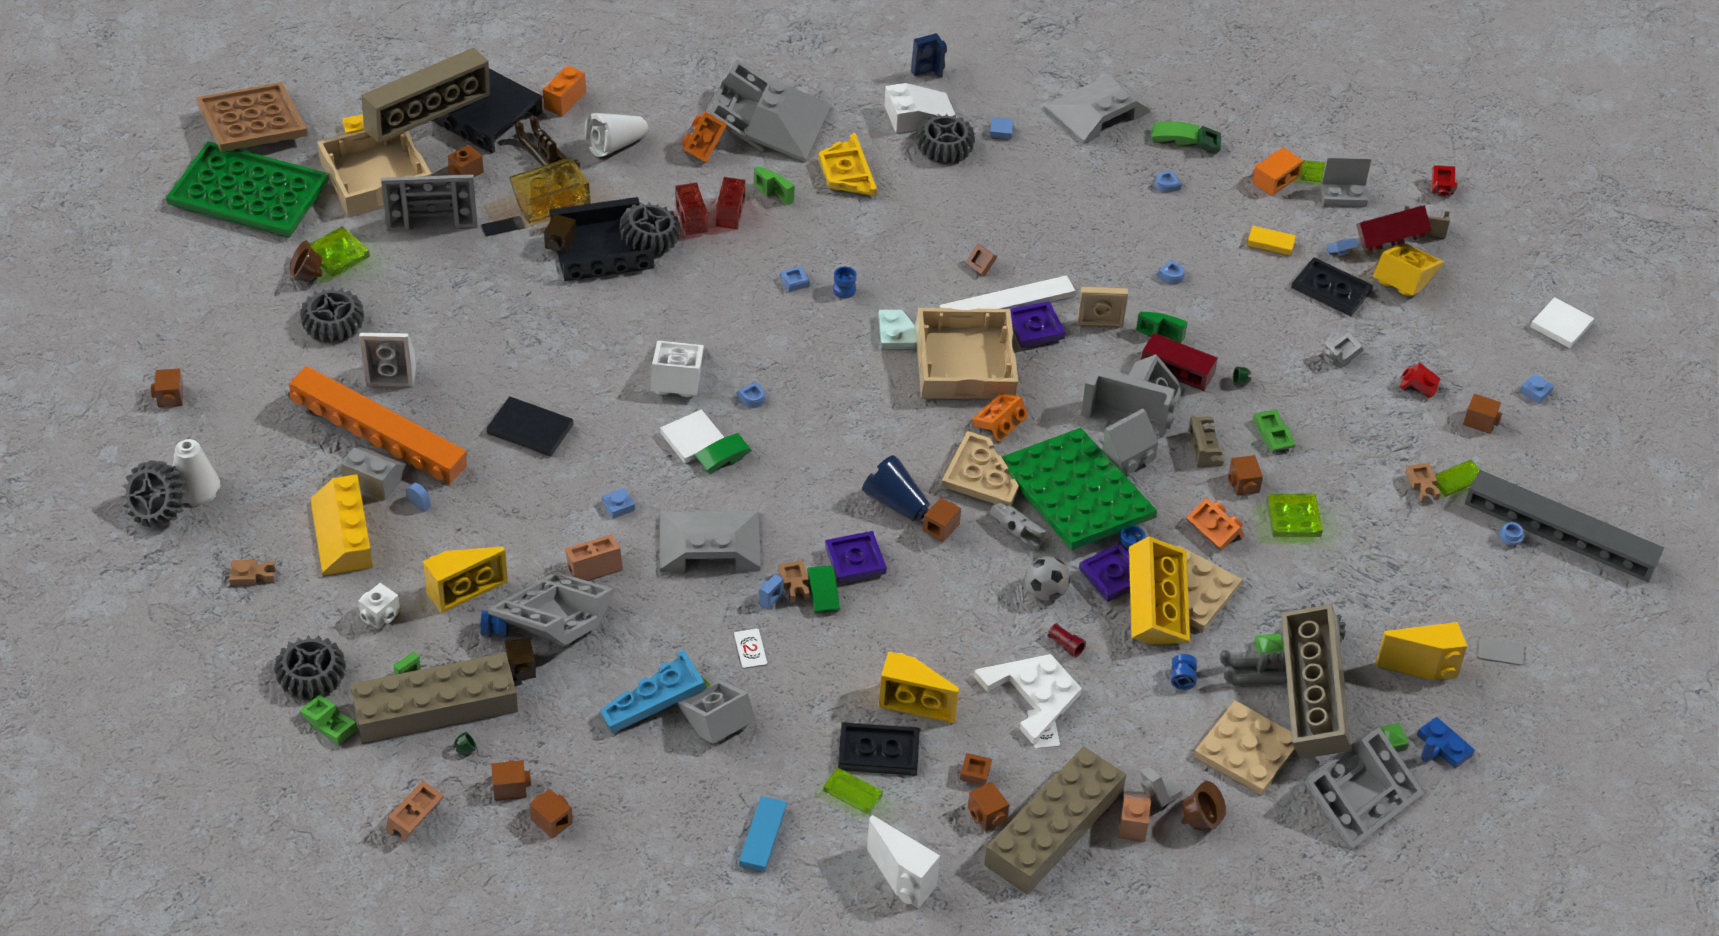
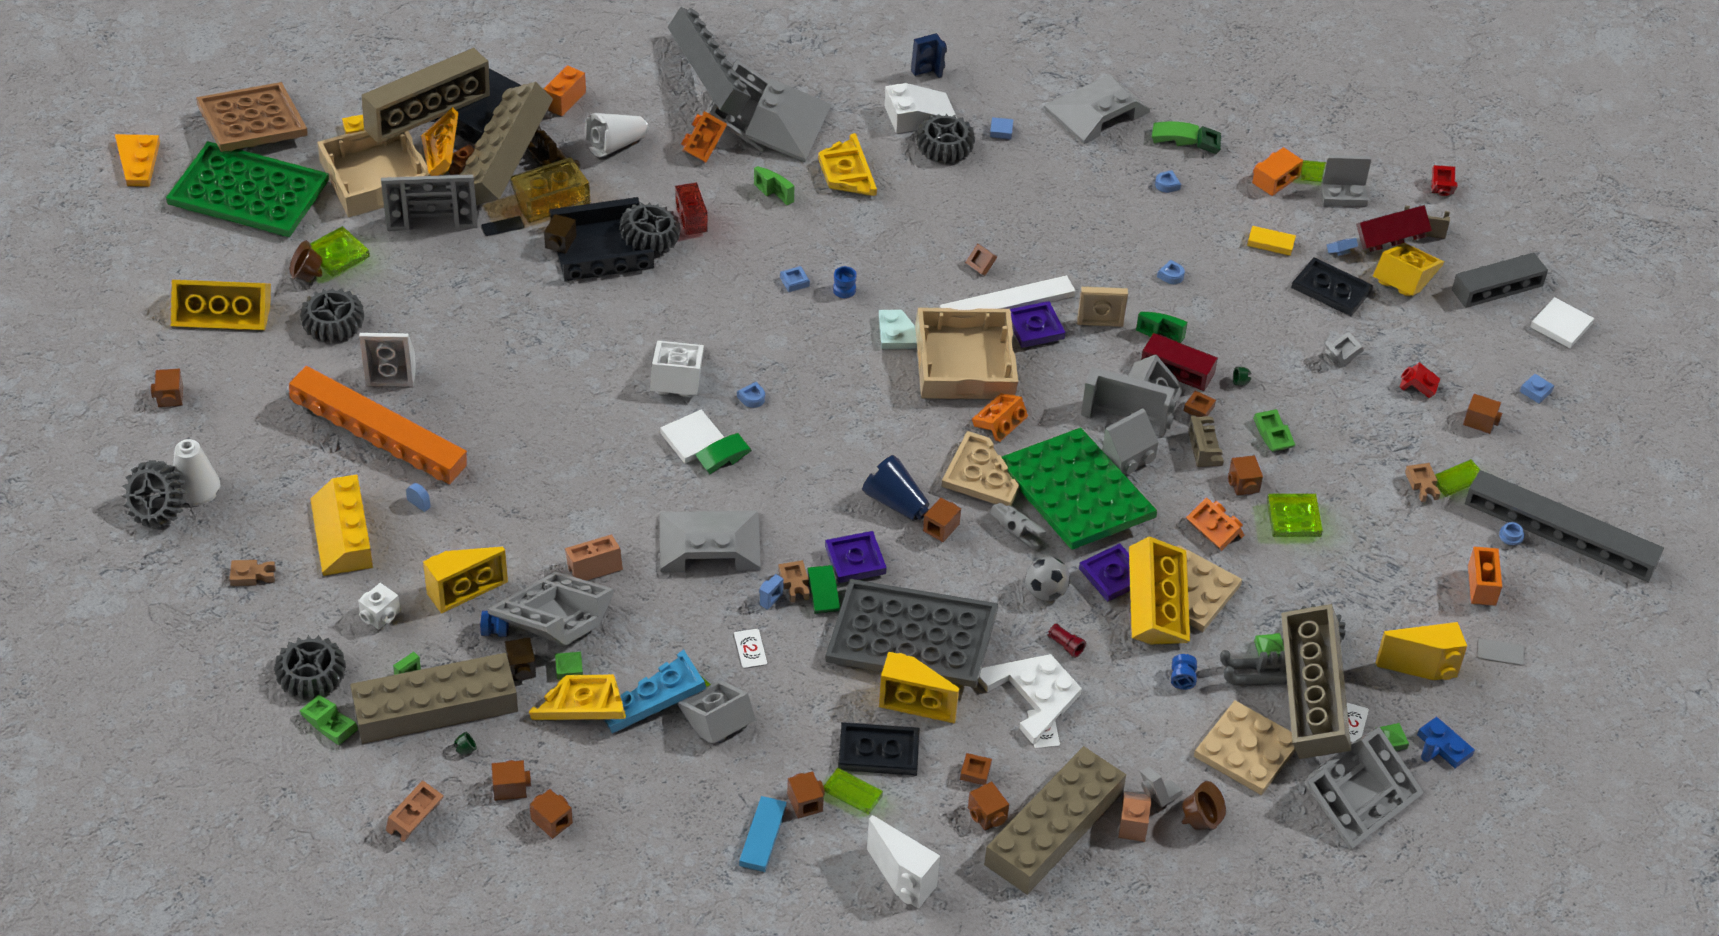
(138, 157): none -> light orange wing
(220, 304): none -> yellow slope
(376, 471): light grey slope -> none
(439, 143): none -> light orange wing
(506, 140): none -> dark tan brick
(530, 426): black tile -> none
(568, 664): none -> bright green tile
(582, 698): none -> yellow wing
(618, 503): medium blue plate -> none
(709, 61): none -> dark grey brick
(730, 203): clear red brick -> none
(805, 794): none -> dark orange brick
(935, 628): none -> dark grey plate
(1131, 536): blue wheel -> none
(1199, 405): none -> dark orange plate
(1357, 717): none -> white sticker
(1484, 576): none -> orange brick
(1499, 280): none -> dark grey brick

